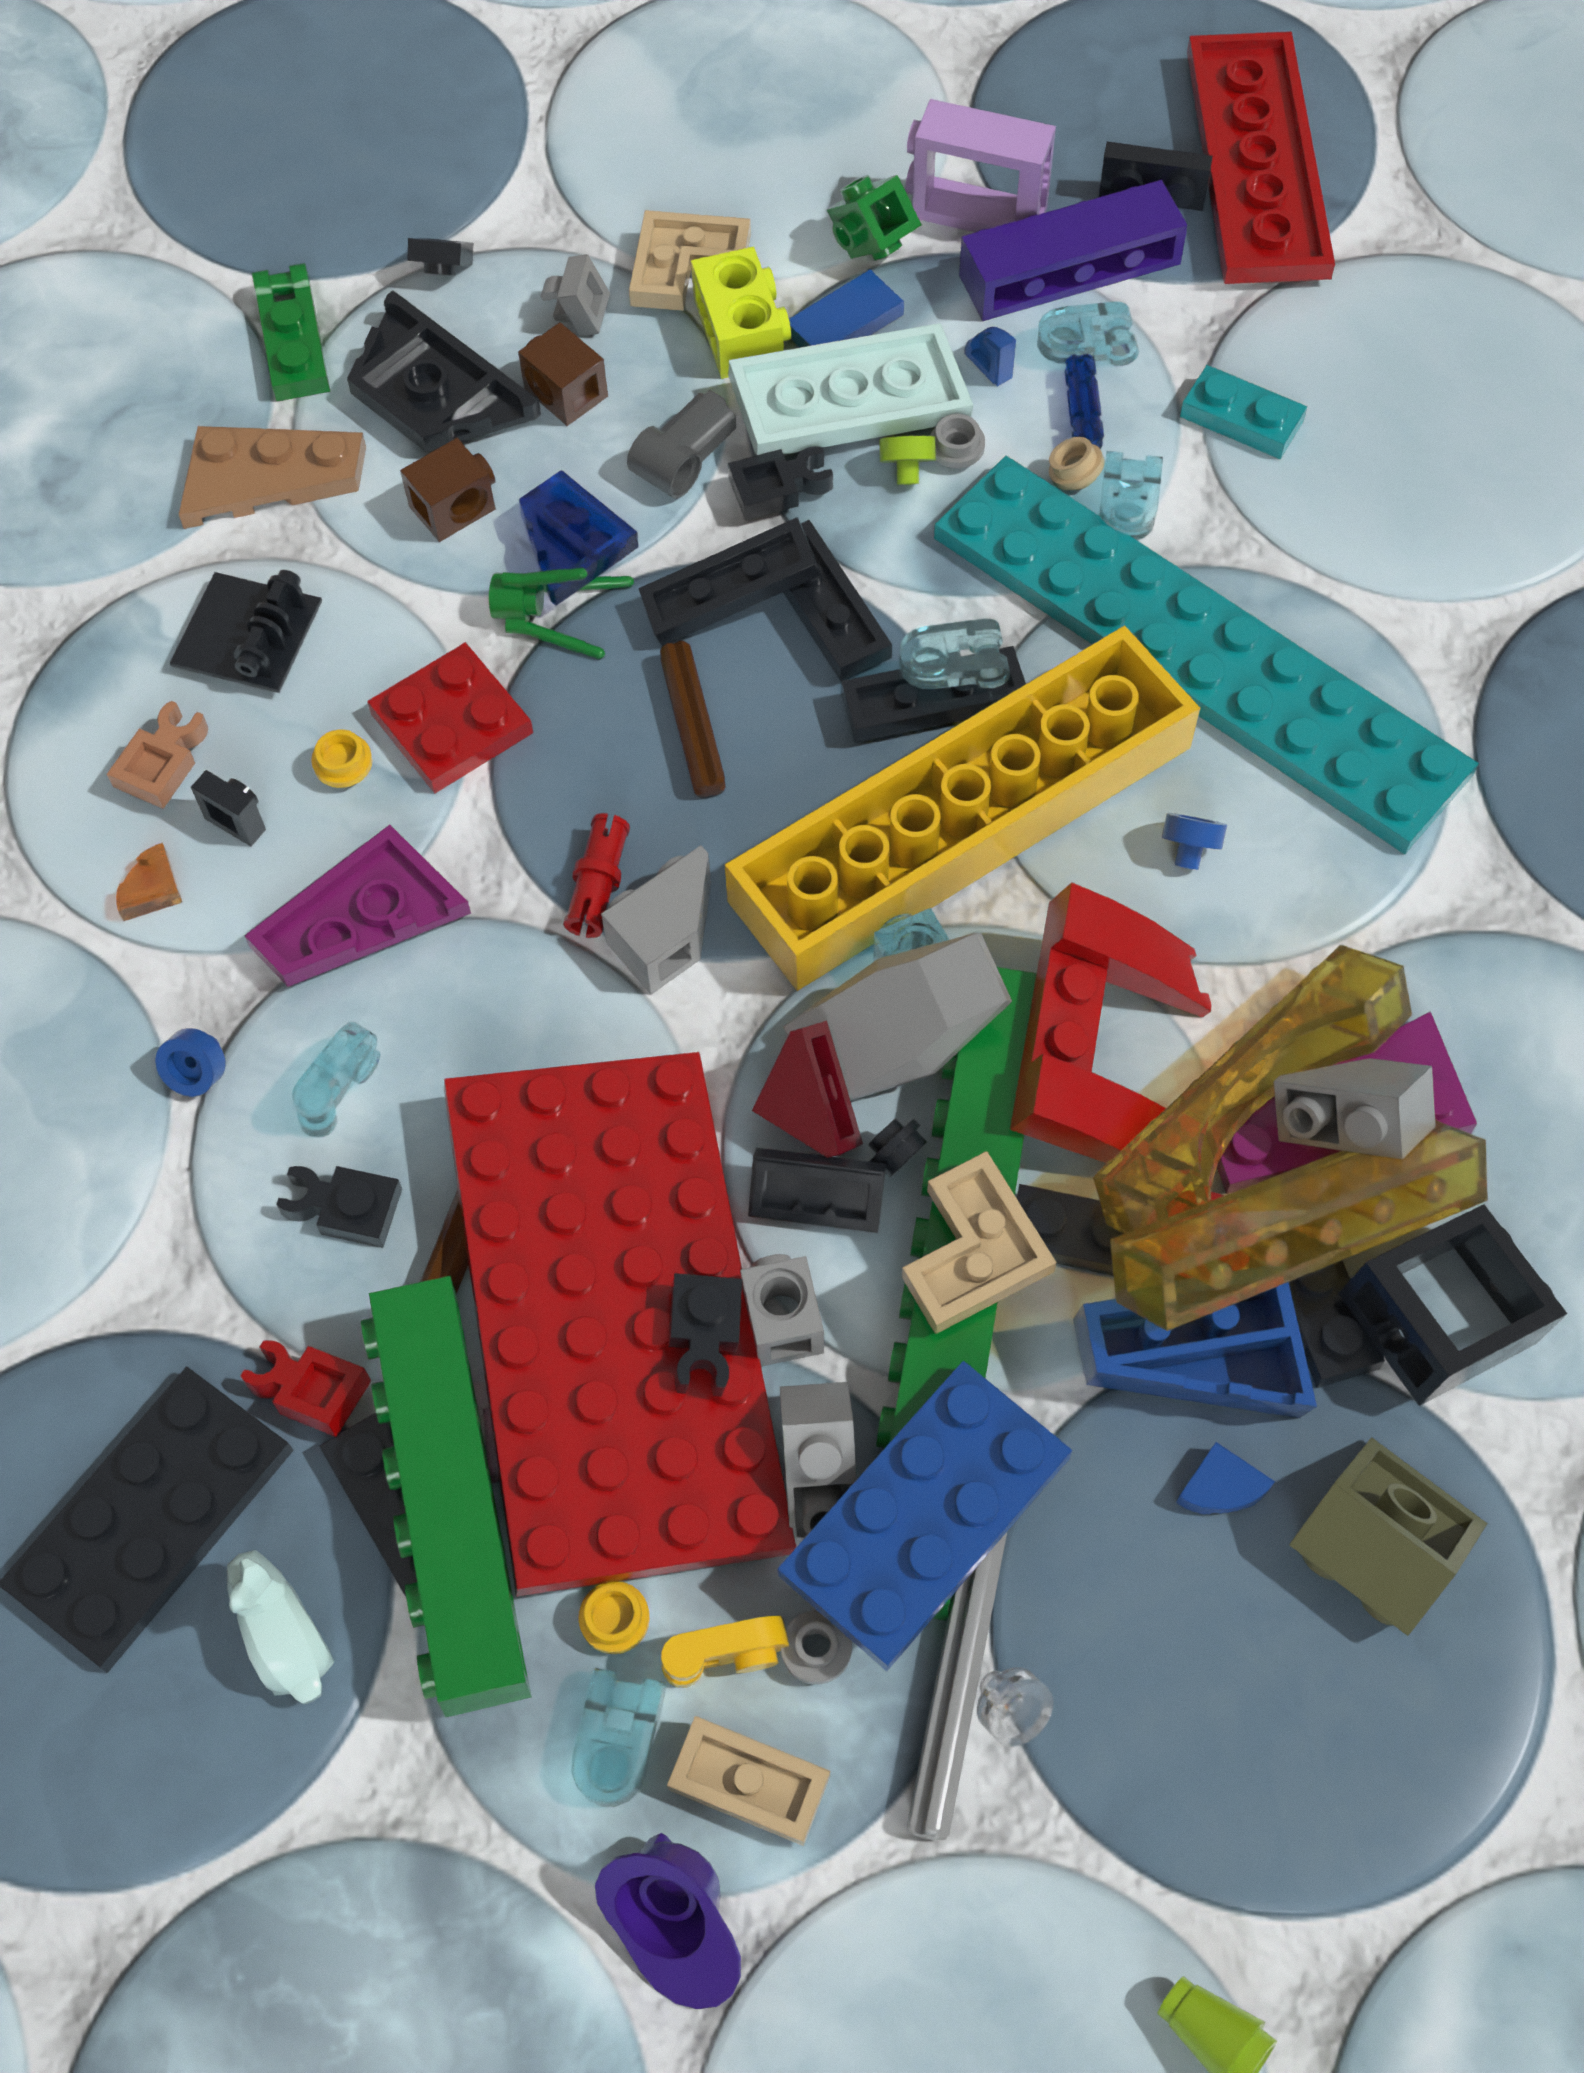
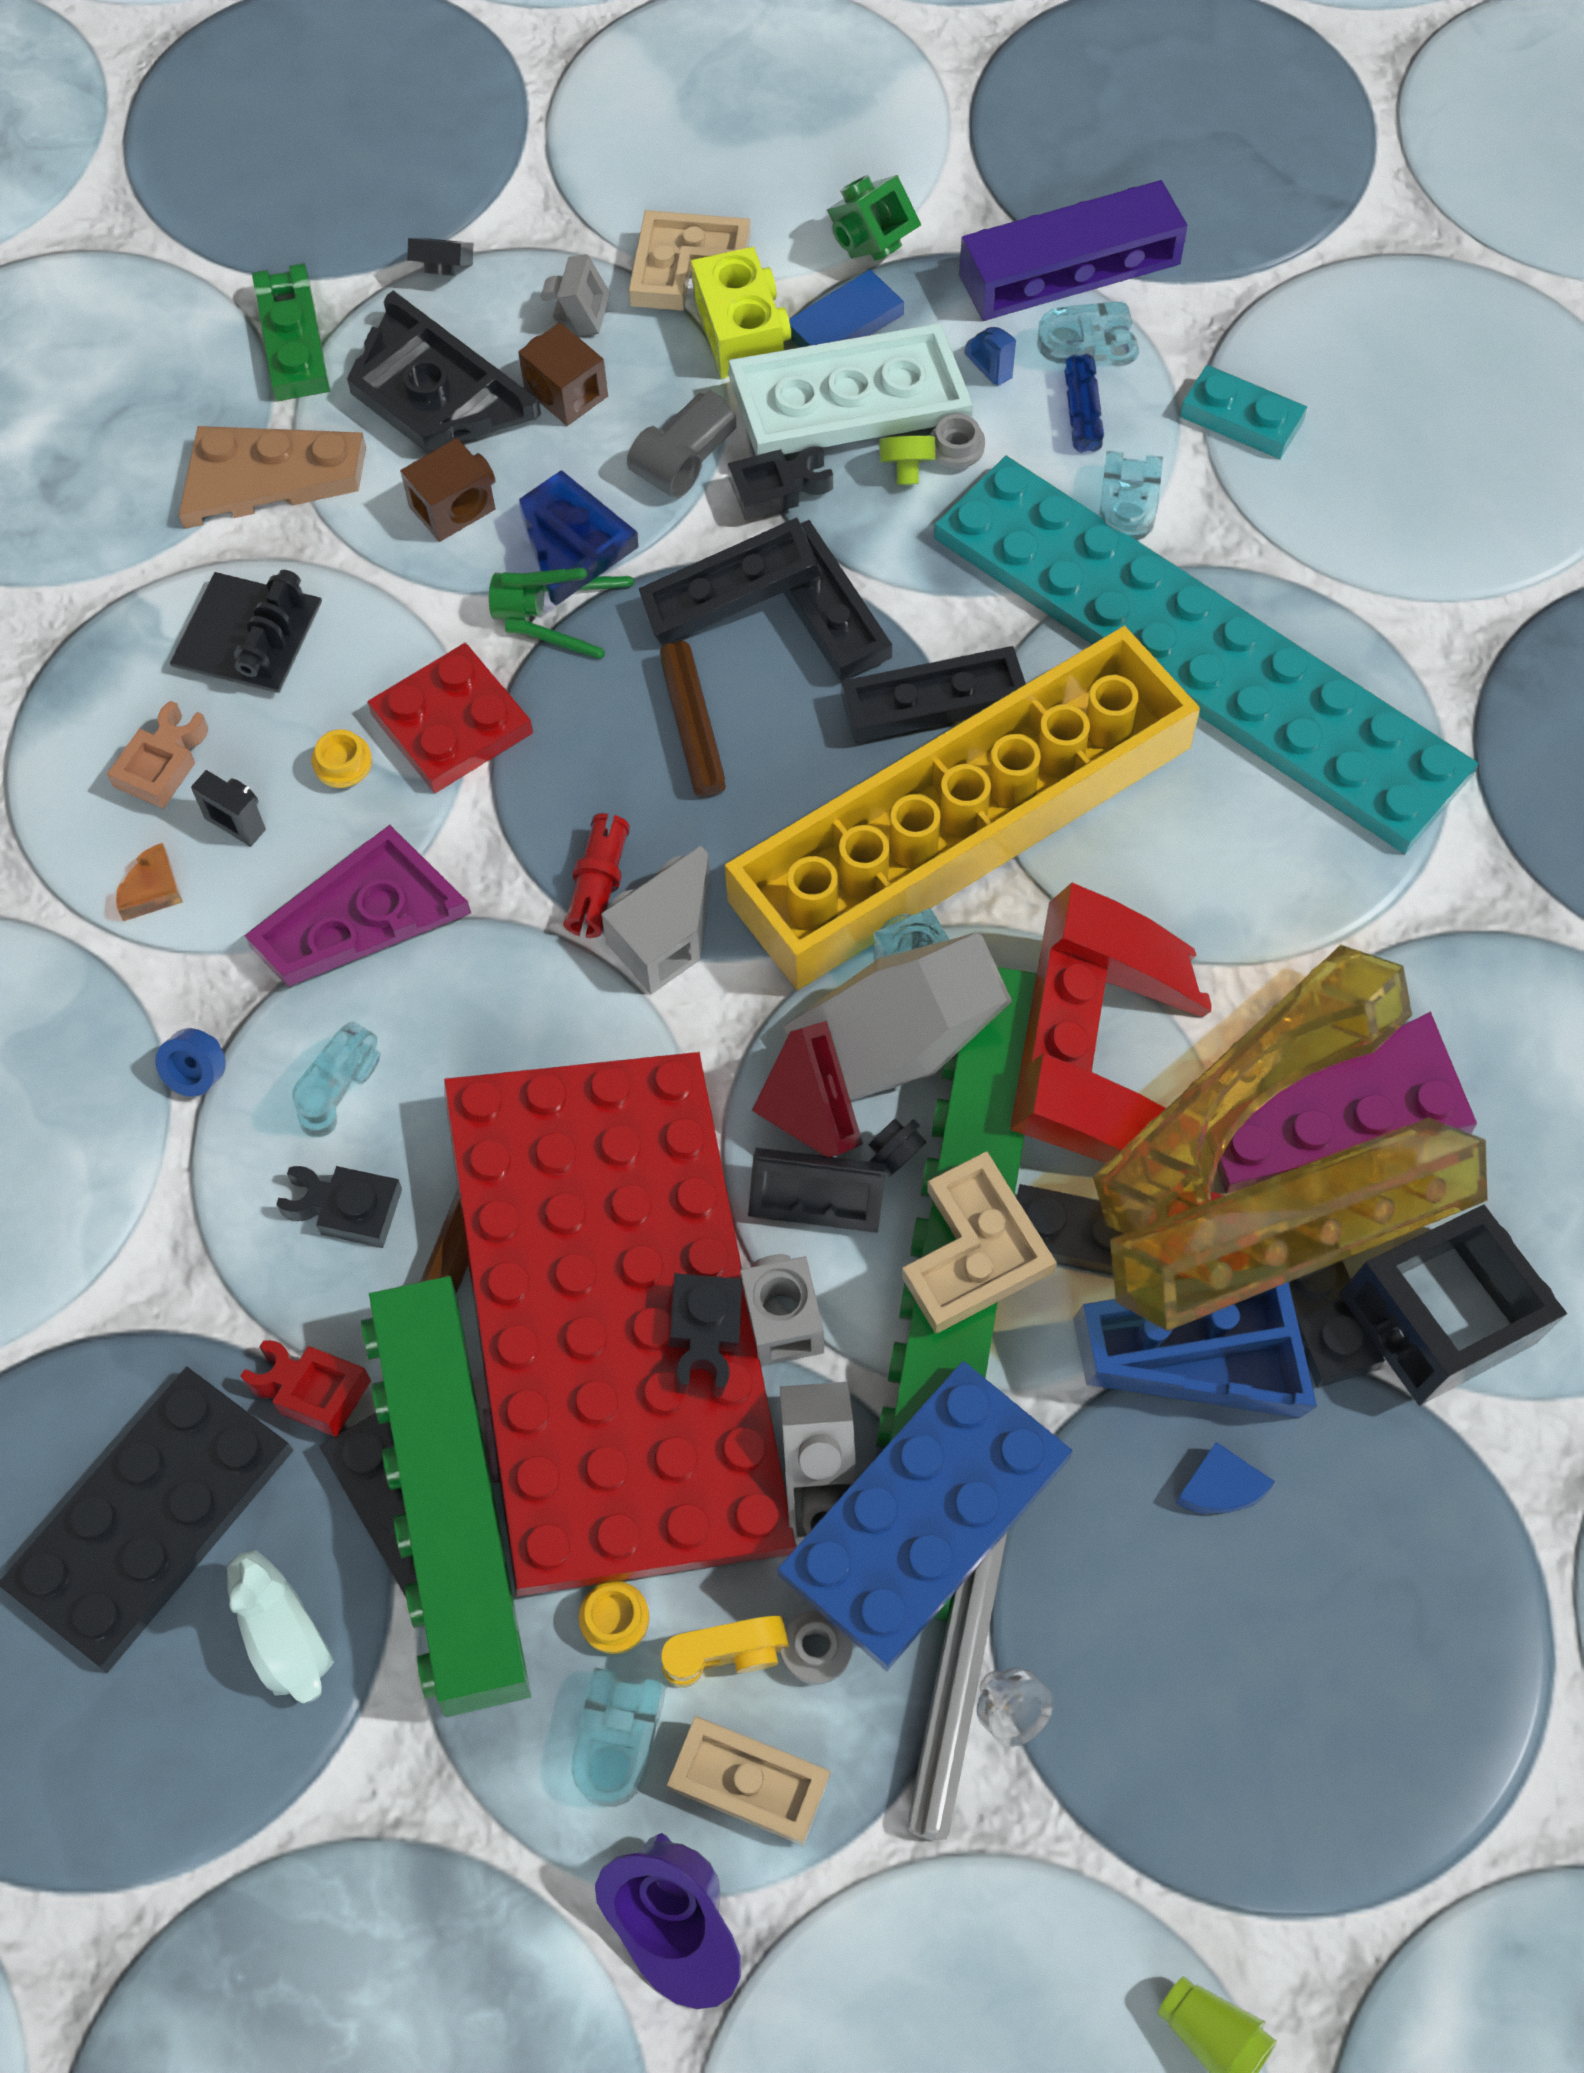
(933, 658): clear light blue plate -> none
(985, 139): lavender window -> none
(1075, 464): tan plate -> none
(1134, 165): black plate -> none
(1193, 835): blue tile -> none
(1263, 158): red plate -> none
(1357, 1107): light grey slope -> none
(1388, 1537): olive slope -> none

